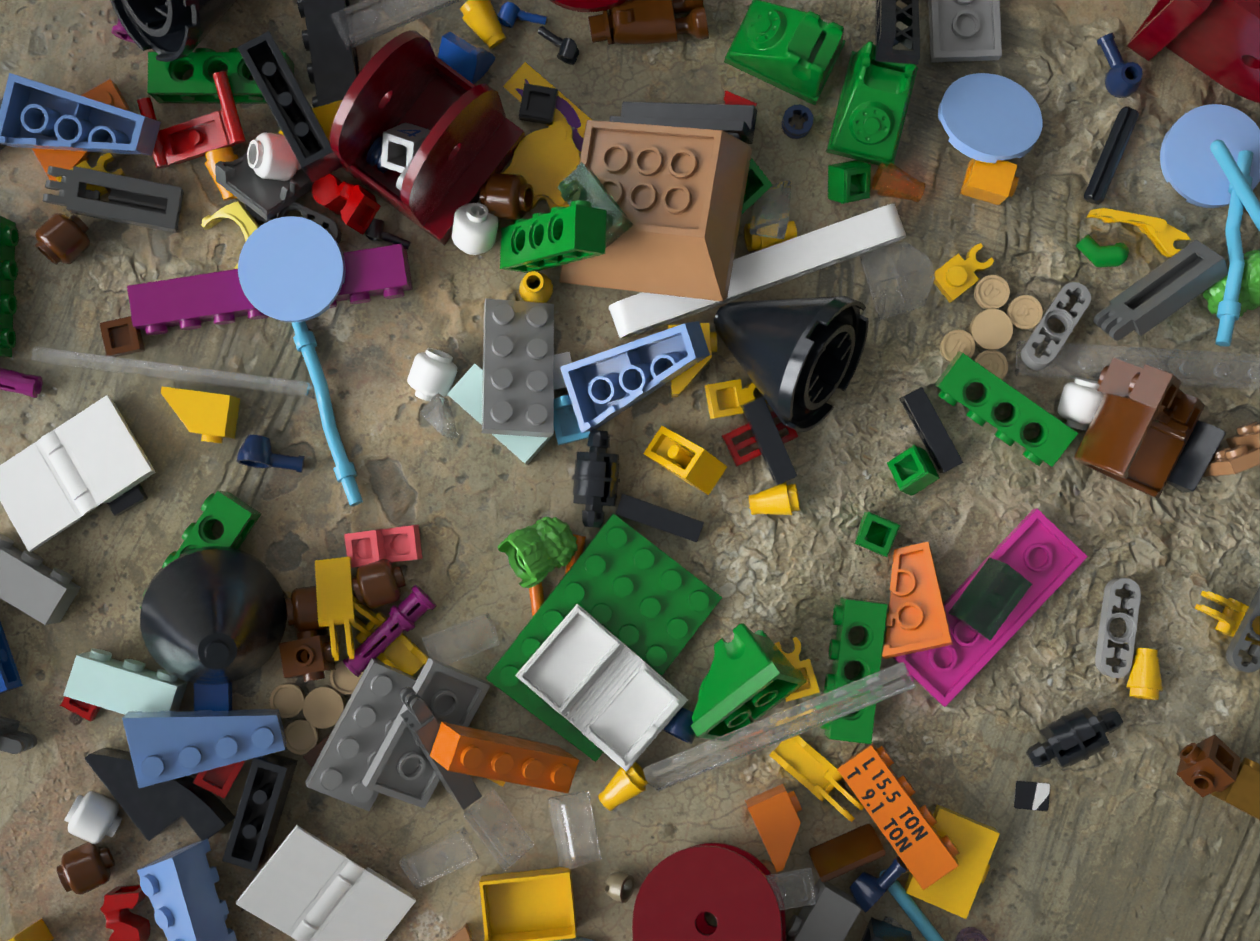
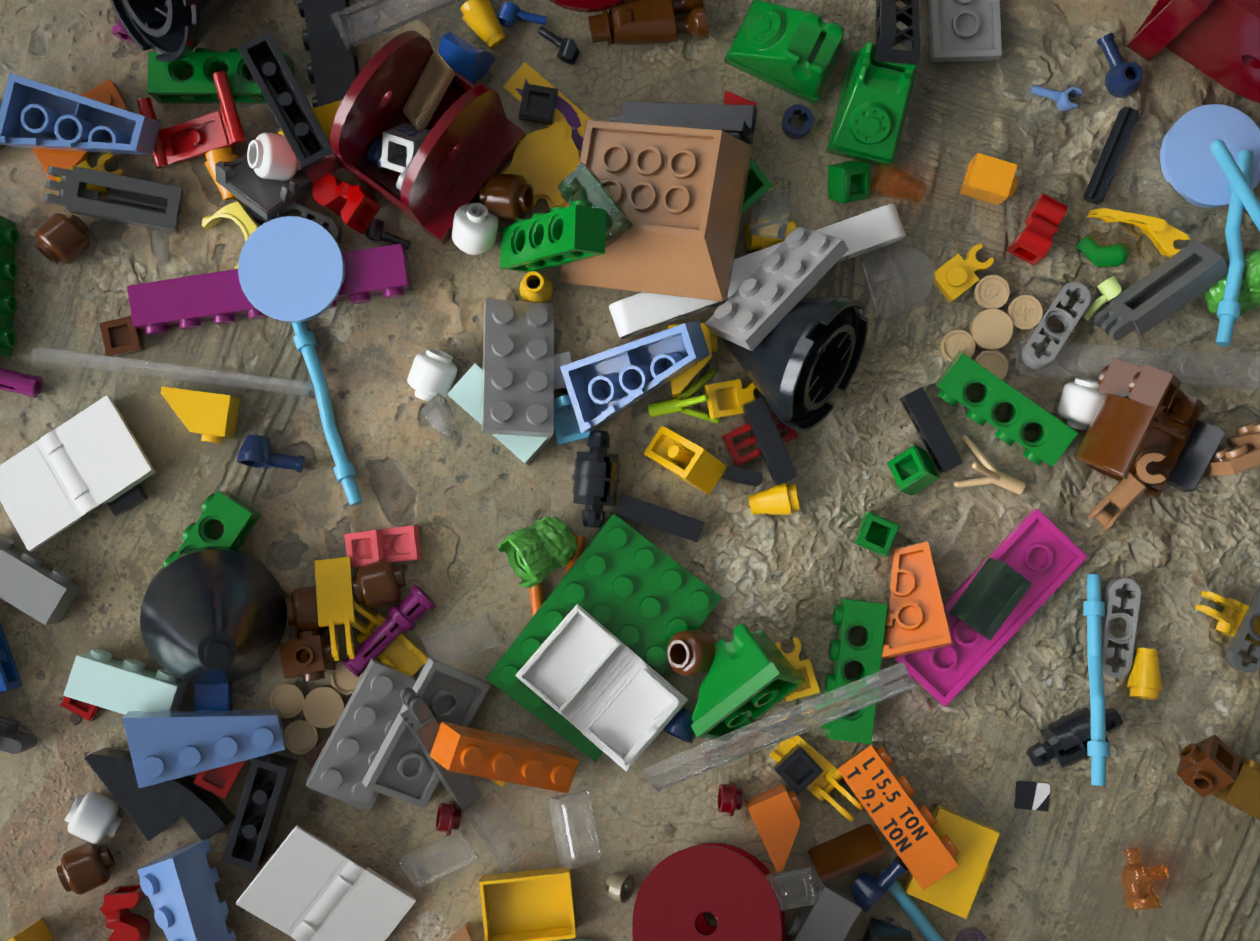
(428, 91): none -> tan tile
(448, 817): none -> dark red plate
(623, 786): yellow cone -> none
(679, 404): none -> lime plant
(691, 652): none -> reddish brown head
(729, 798): none -> dark red plate
(743, 476): none -> black tile
(776, 287): none -> light grey plate
(798, 769): none -> black tile
(990, 117): light blue tile -> none
(994, 476): none -> tan plant
(1041, 225): none -> red leg
(1060, 97): none -> medium blue hand
(1098, 747): none -> medium azure bar
(1109, 289): none -> yellowish green hand
(1129, 489): none -> medium nougat piece
(1138, 882): none -> clear orange piece

